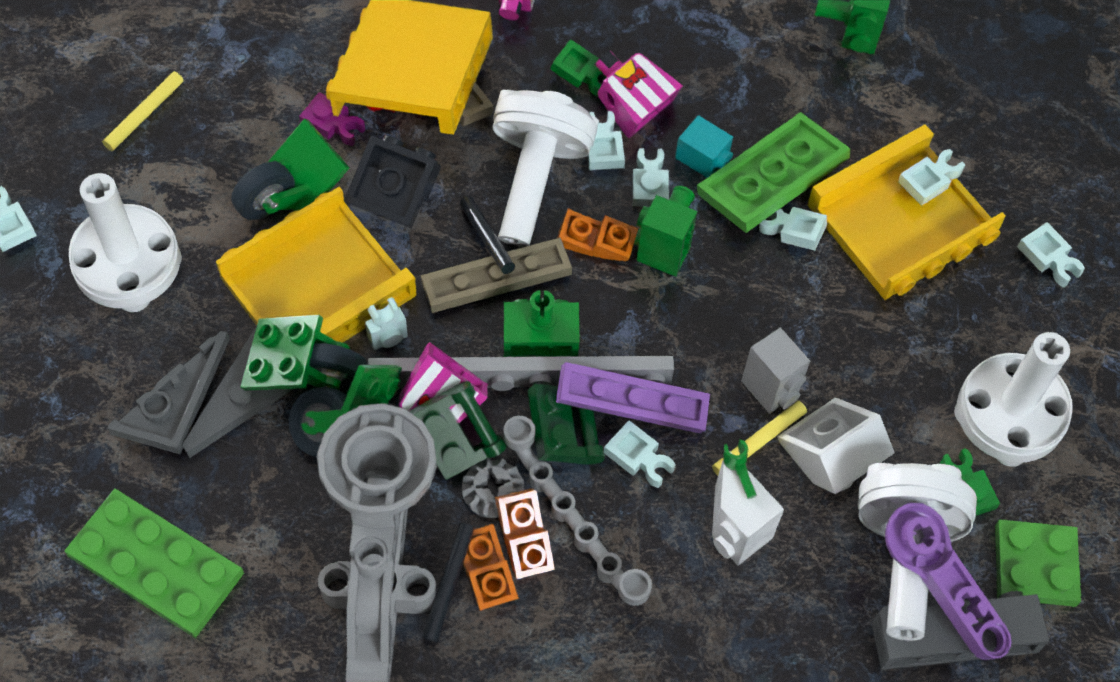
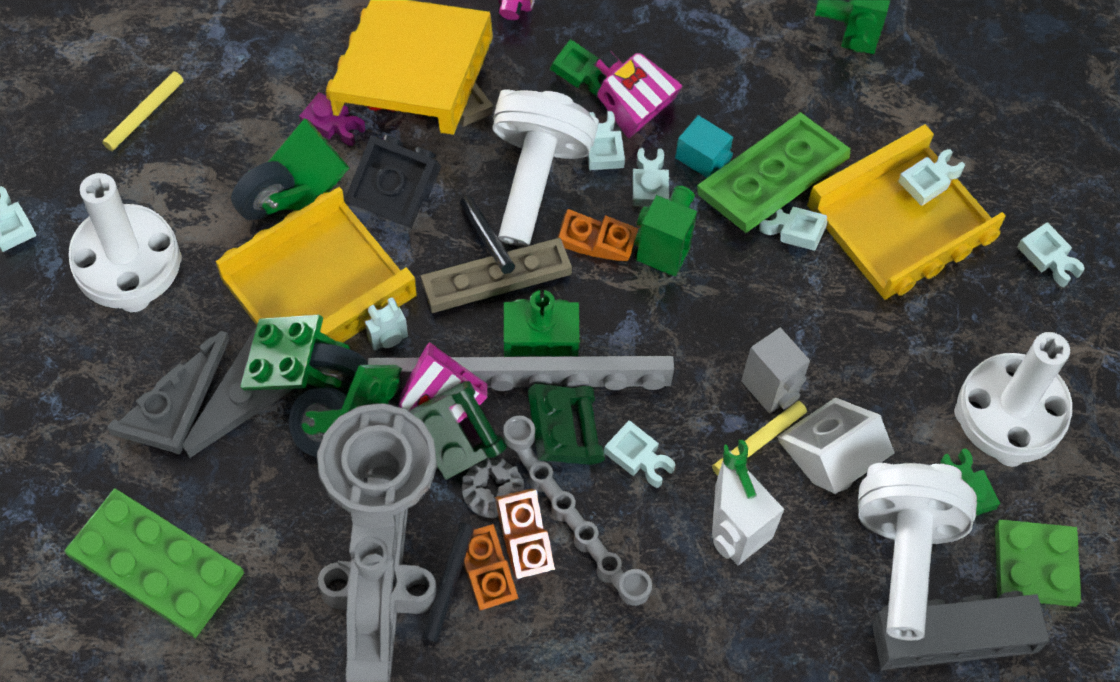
(632, 397): medium lavender plate -> none
(944, 576): medium lavender beam -> none

